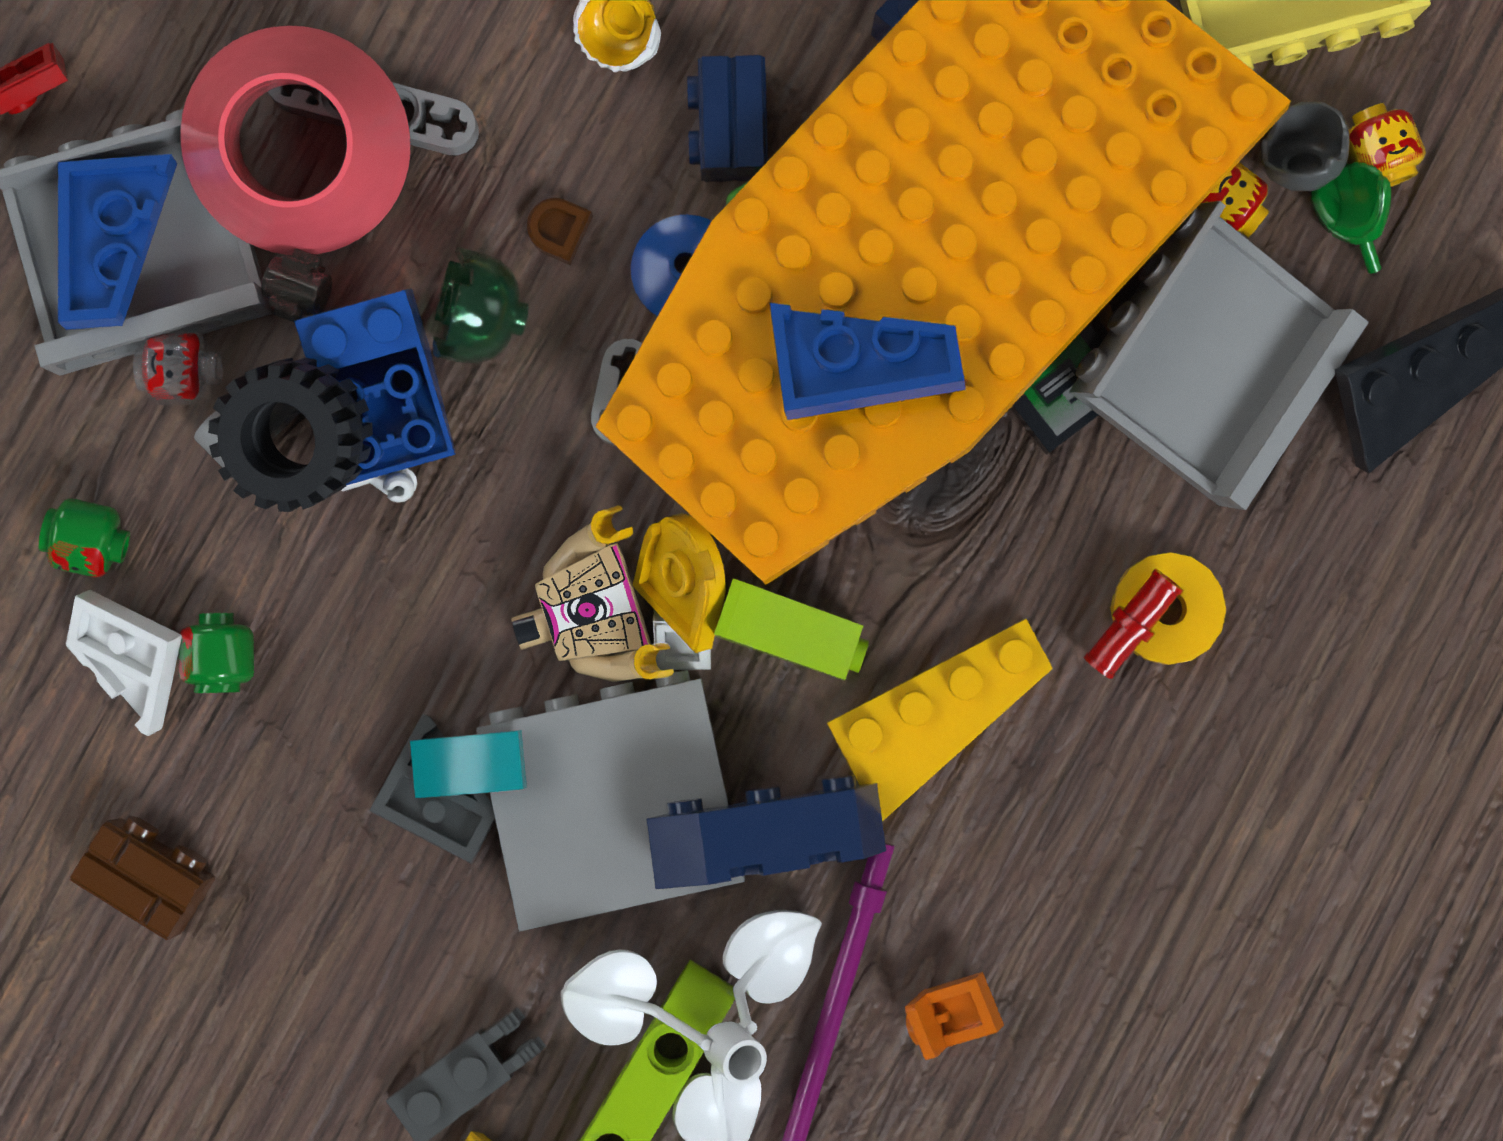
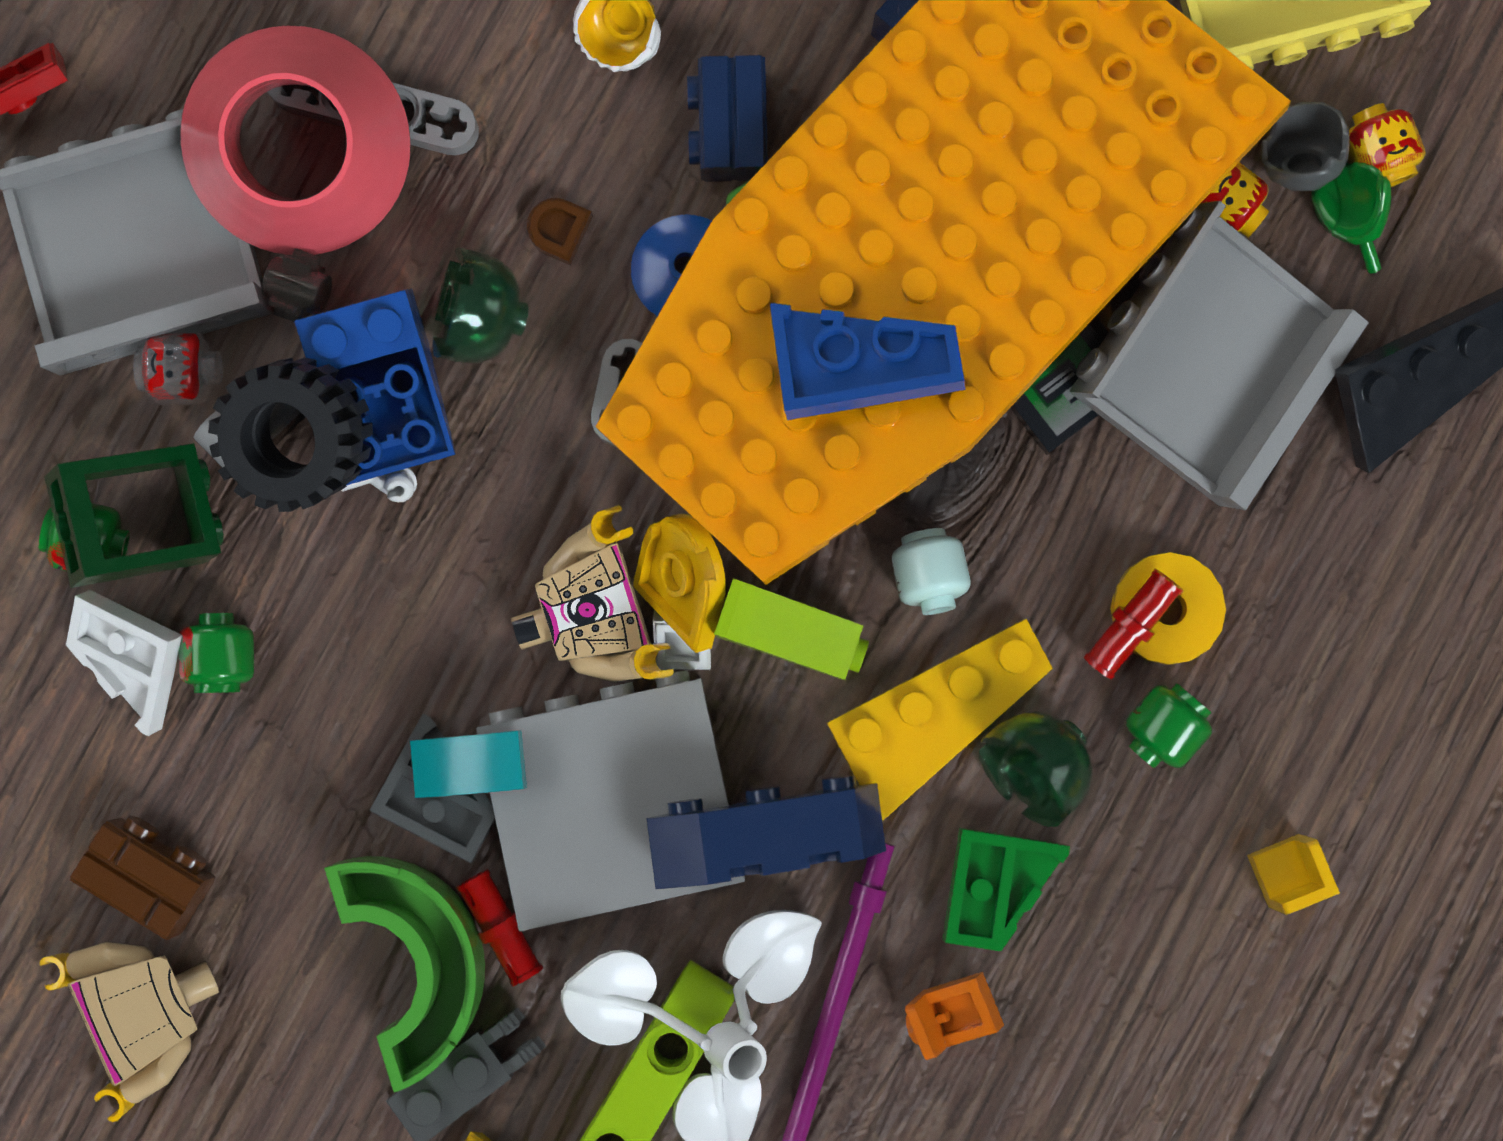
(78, 527): none -> dark green window
(105, 233): blue wing -> none
(133, 1014): none -> tan torso
(442, 944): none -> bright green brick
(499, 928): none -> red pin
(930, 570): none -> light aqua head
(995, 884): none -> green wing
(1041, 763): none -> clear green cylinder
(1168, 726): none -> green head
(1293, 874): none -> yellow panel

